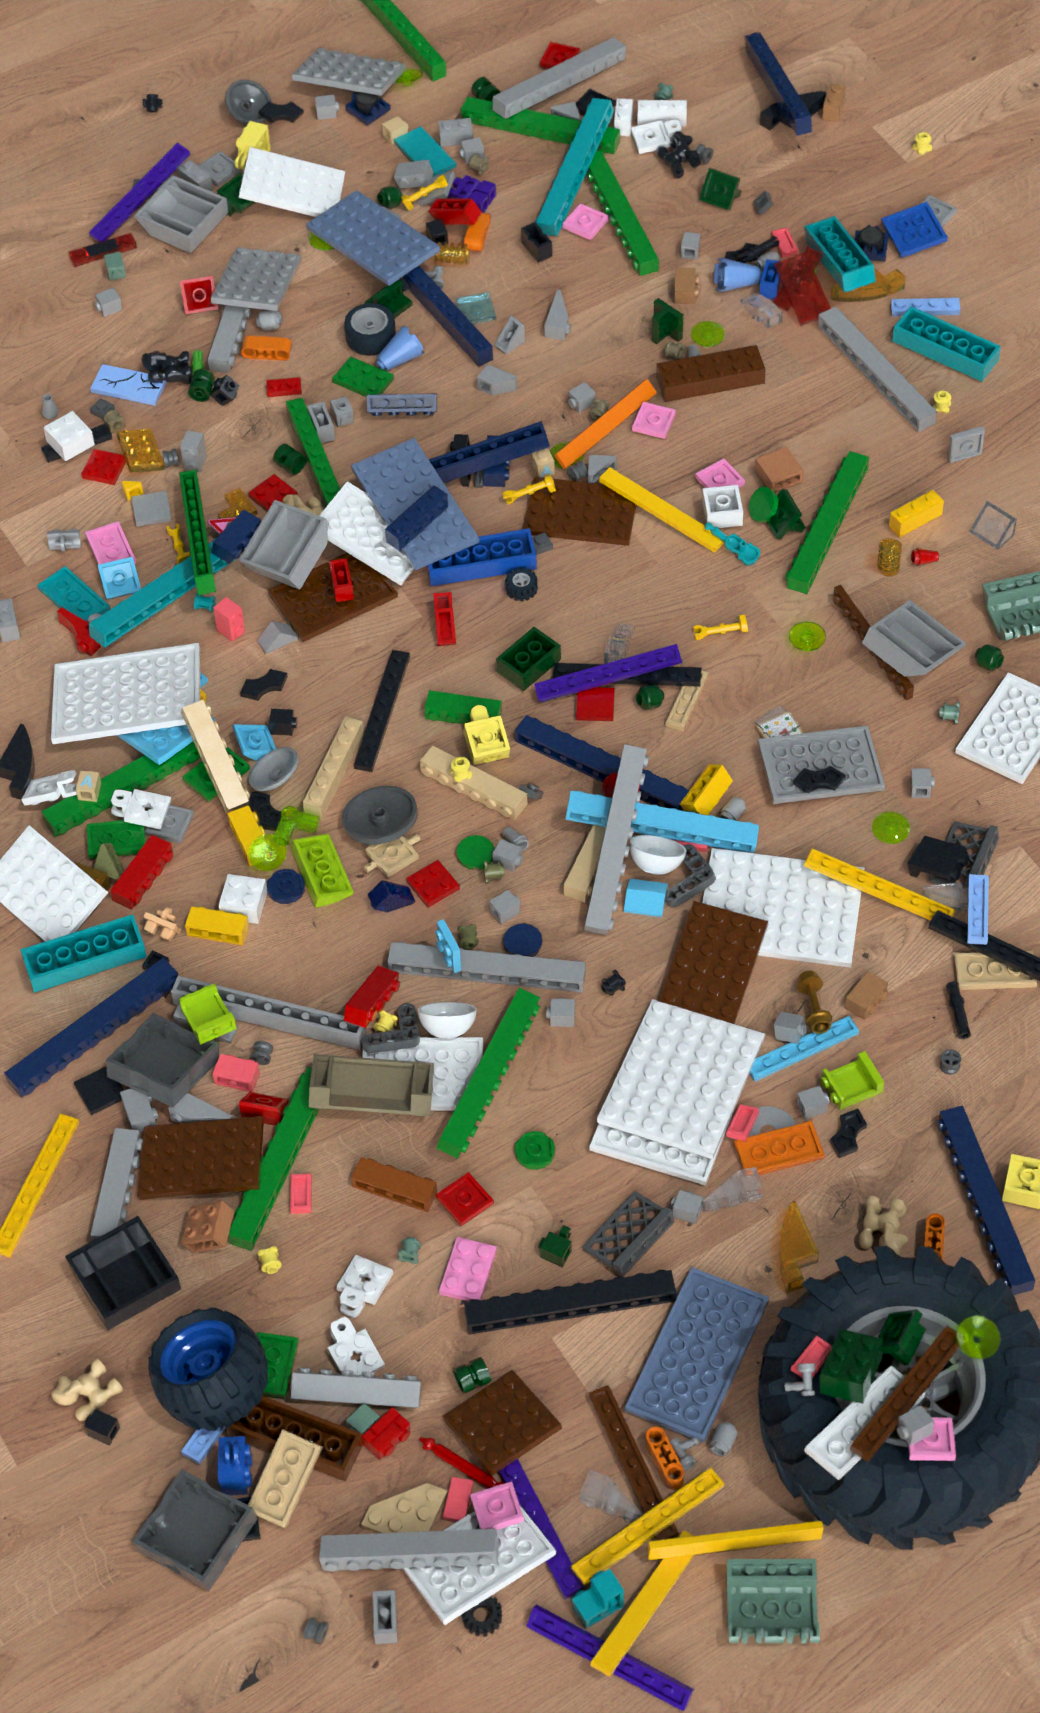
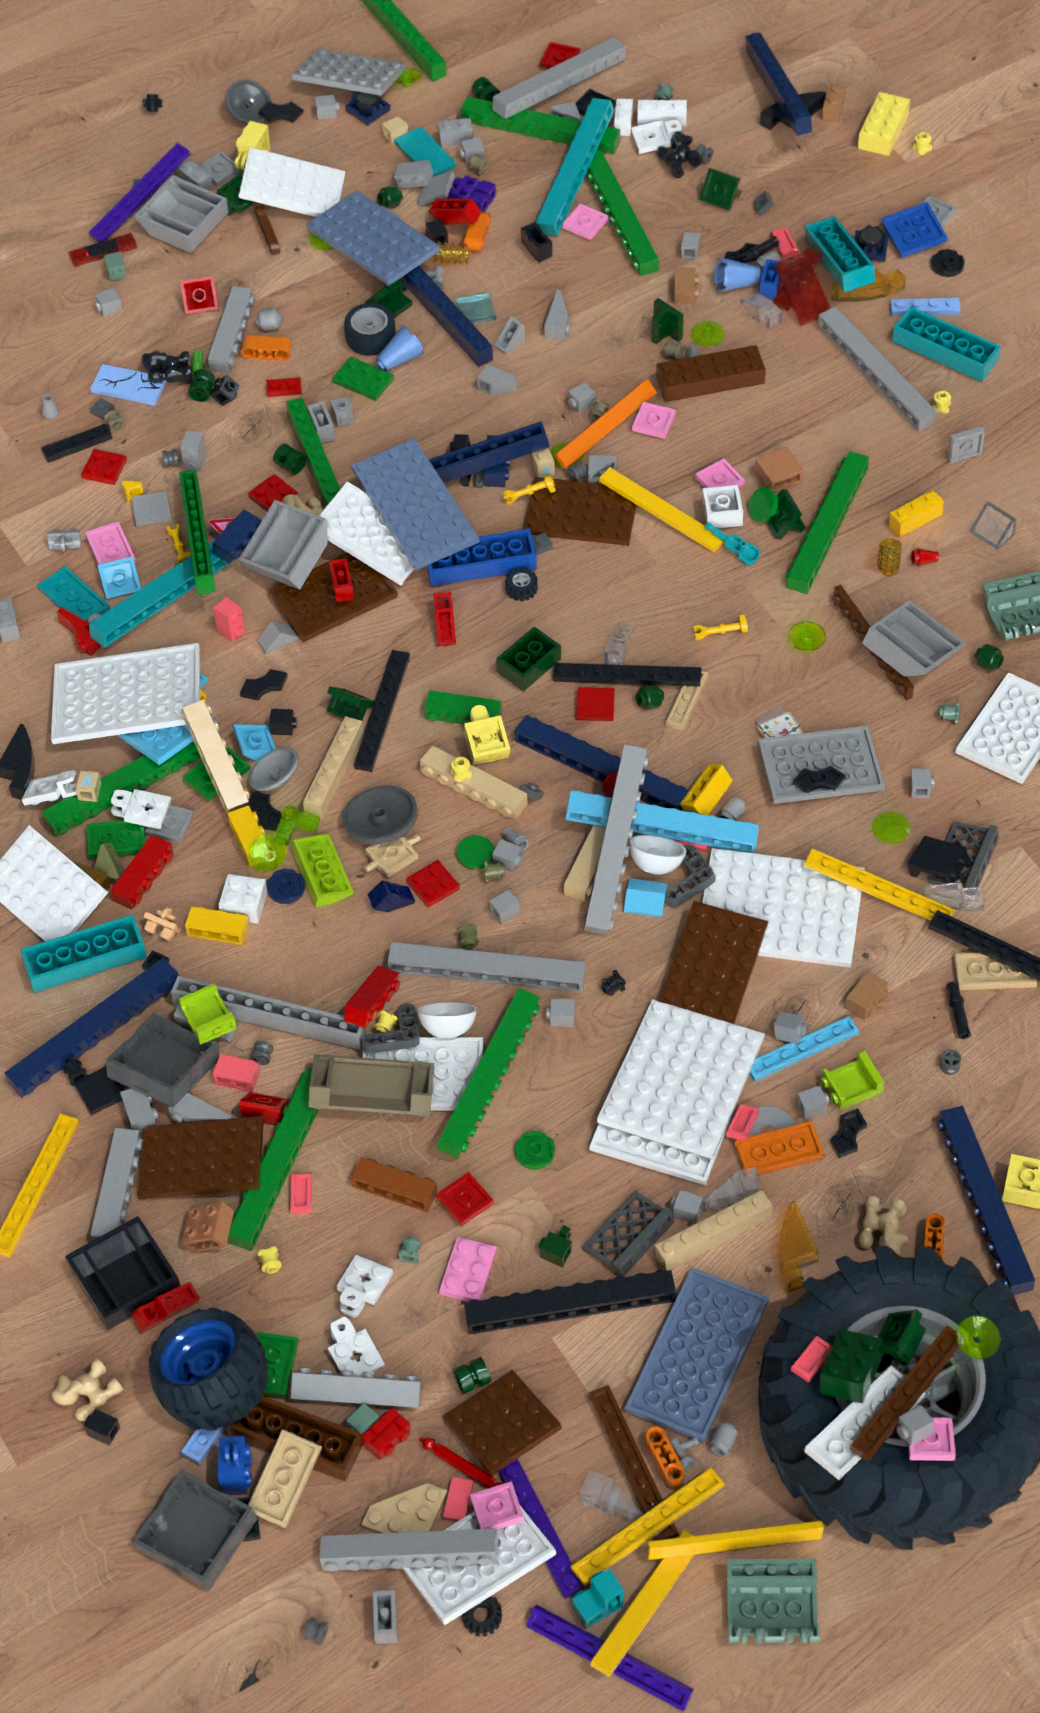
(69, 436): white brick -> none
(74, 1070): none -> black brick
(140, 450): clear yellow plate -> none
(165, 1306): none -> red slope
(204, 602): teal bush -> none
(238, 502): clear yellow plate -> none
(256, 279): light grey plate -> none
(267, 230): none -> reddish brown beam
(348, 703): none -> dark green bracket
(402, 403): brick -> none
(416, 518): dark blue brick -> none
(440, 182): yellow piece -> none
(448, 945): medium azure plate -> none
(523, 940): dark blue tile -> none
(608, 673): dark purple plate -> none
(713, 1231): none -> tan brick
(805, 1386): light grey piece -> none
(819, 1019): pearl gold piece -> none
(884, 123): none -> light yellow brick
(947, 263): none -> black tile
(977, 909): light blue plate -> none

